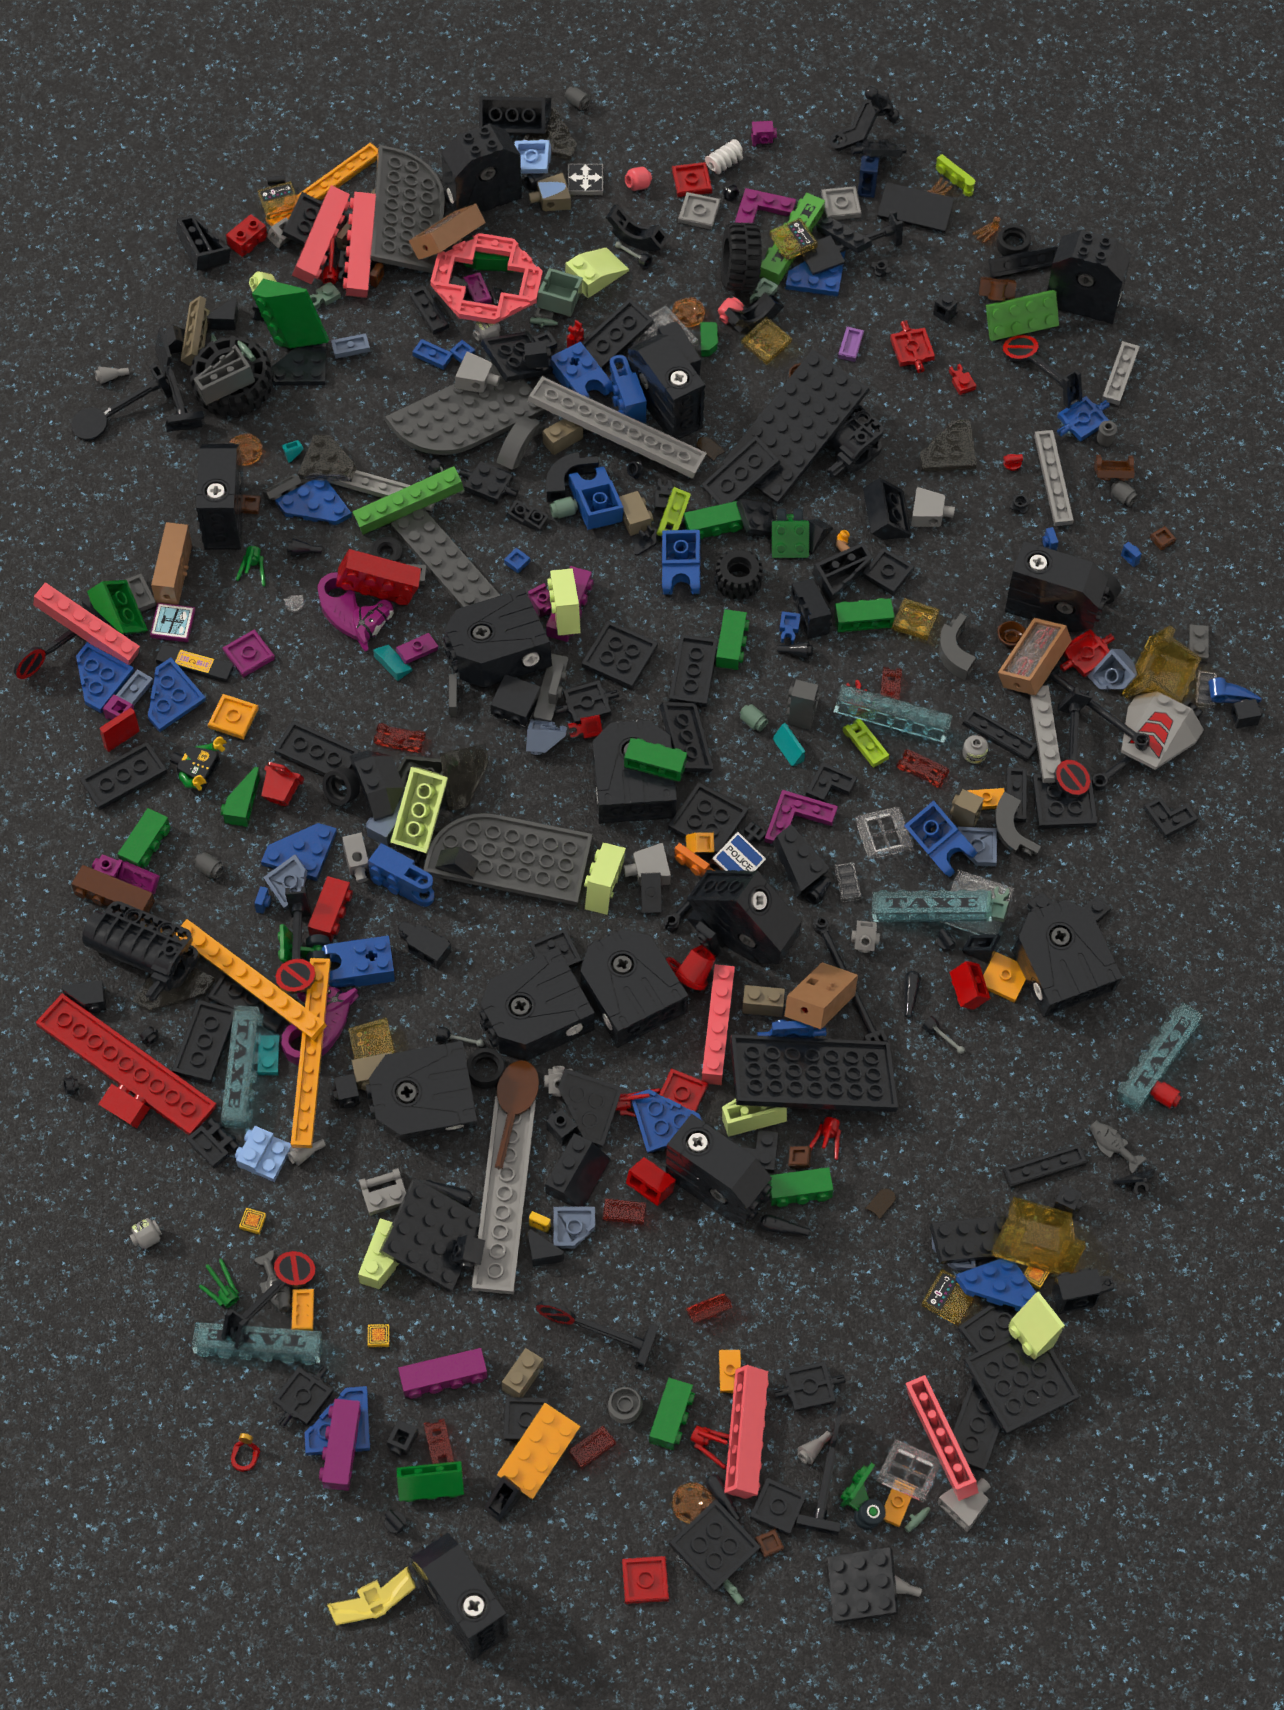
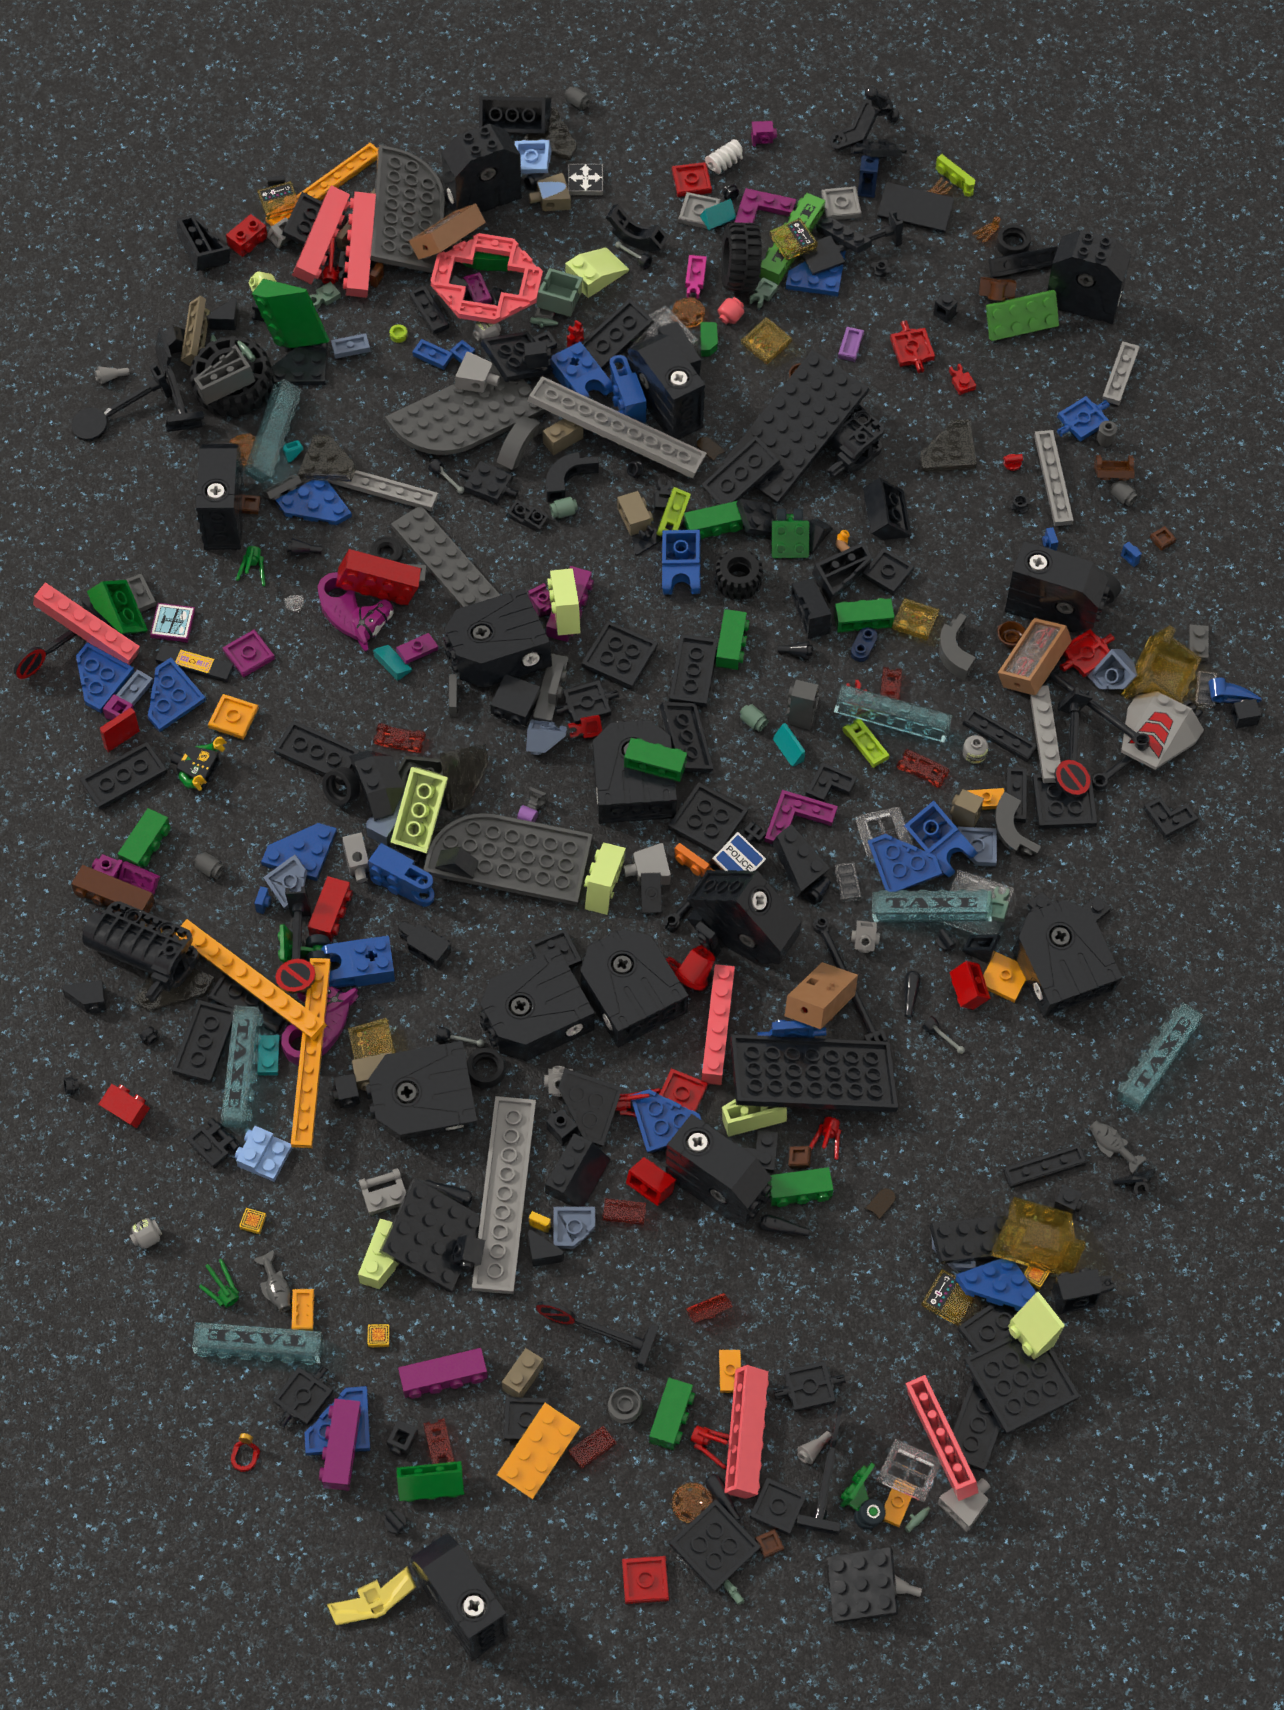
(126, 1064): red plate -> none
(172, 564): medium nougat brick -> none
(241, 800): green slope -> none
(272, 431): none -> clear light blue brick
(280, 784): red container -> none
(291, 1270): black piece -> none
(299, 1155): light grey cone -> none
(398, 333): none -> lime tile
(408, 500): bright green brick -> none
(503, 1498): black slope -> none
(515, 1095): reddish brown piece -> none
(517, 560): blue plate -> none
(530, 811): none -> leg
(596, 499): blue brick -> none
(638, 178): coral head -> none
(695, 274): none -> dark pink plate
(700, 843): light orange panel -> none
(718, 214): none -> teal slope
(748, 319): black arch -> none
(763, 1001): dark tan brick -> none
(789, 625): blue plate -> none
(864, 643): none -> dark blue plate
(902, 863): none -> blue plate
(929, 509): light grey torso -> none
(1025, 348): black piece -> none
(1166, 1094): red brick -> none

